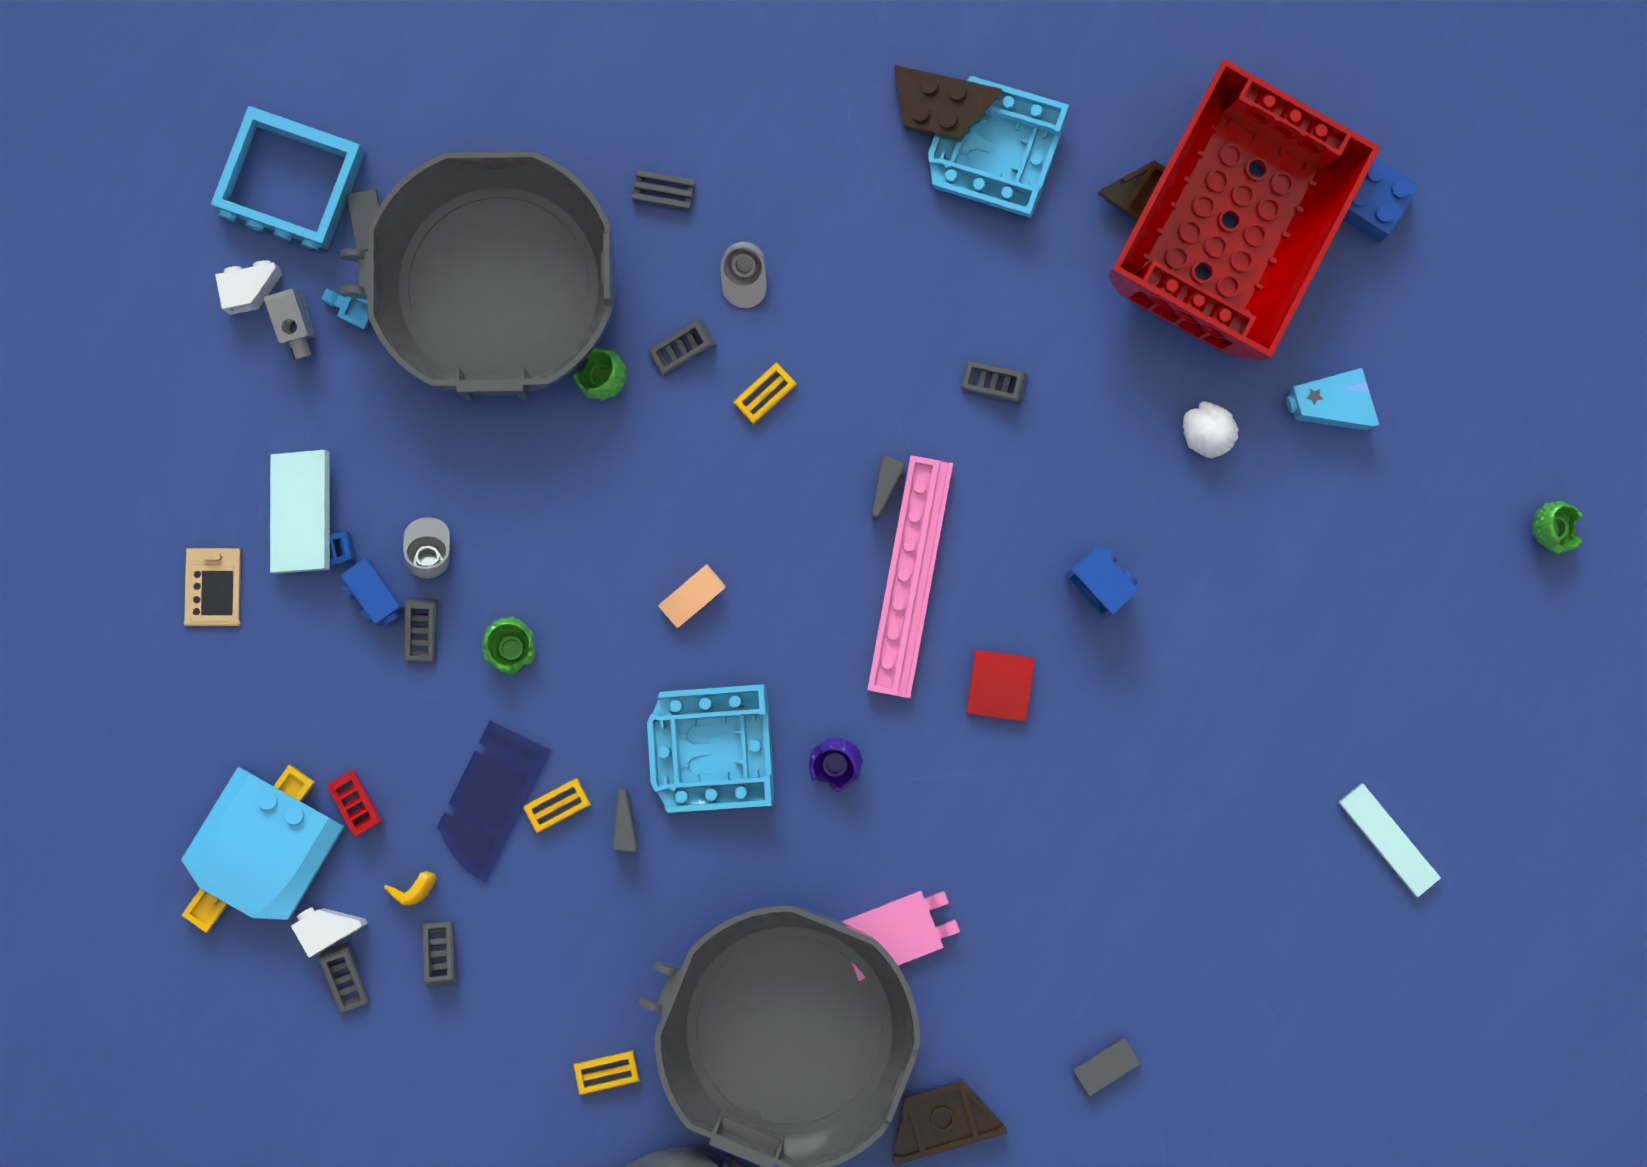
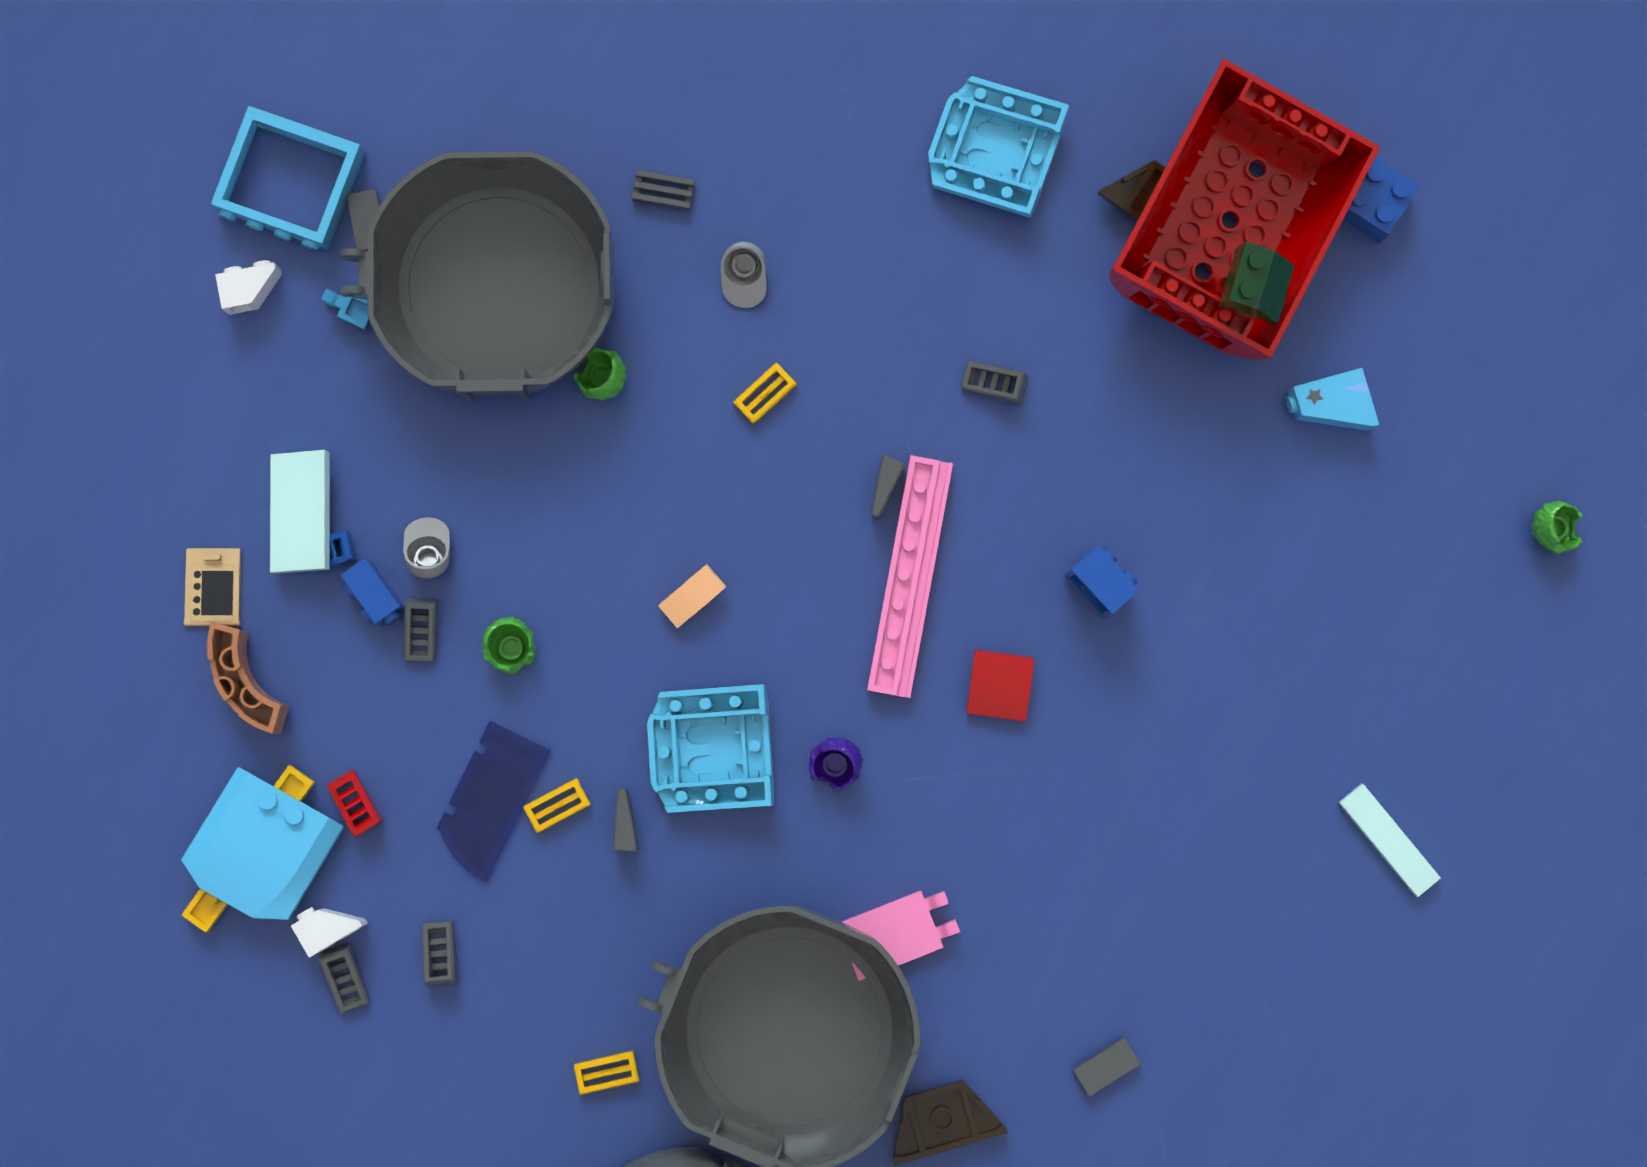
(236, 682): none -> nougat brick
(285, 309): light grey torso -> none
(417, 892): yellow hair -> none
(697, 350): dark grey slope -> none
(941, 103): dark brown wing -> none
(1210, 430): white hair -> none
(1257, 282): none -> dark green slope

